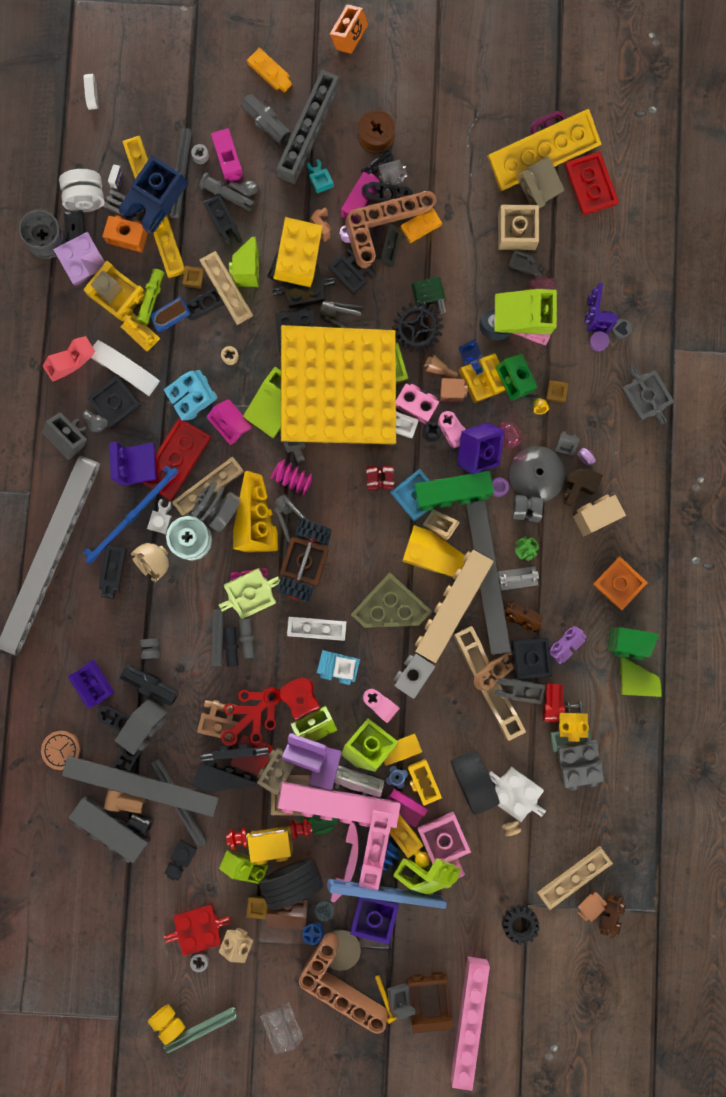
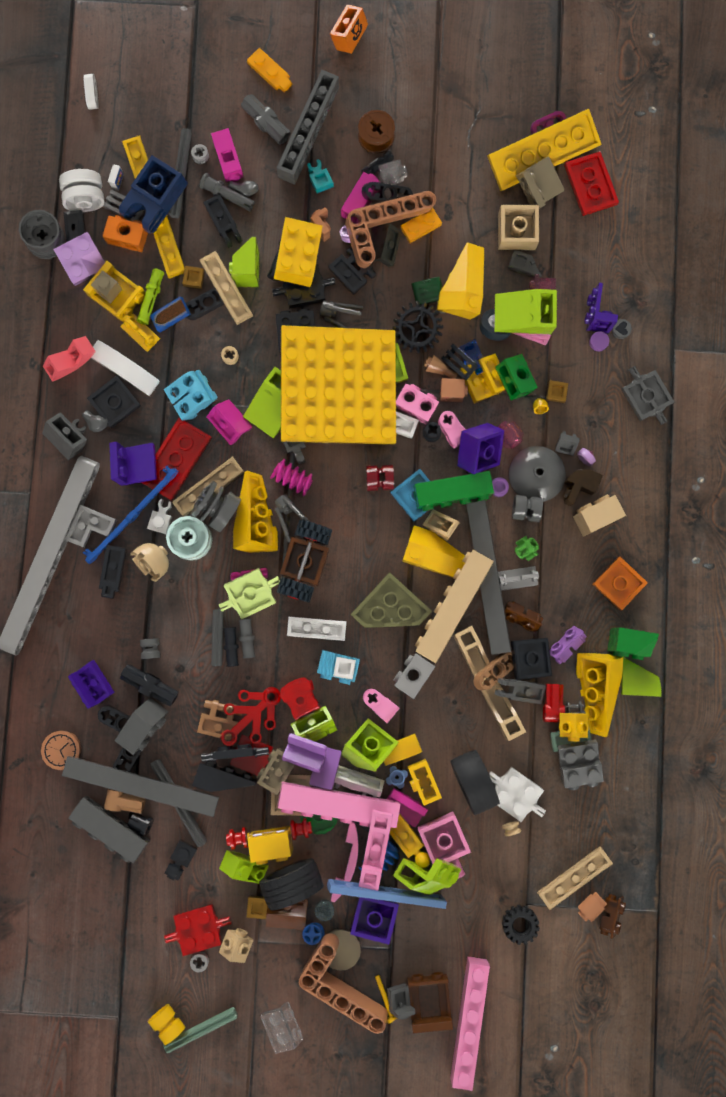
(85, 522): none -> light grey plate
(450, 354): none -> black tile
(464, 288): none -> yellow wedge
(600, 684): none -> yellow wedge

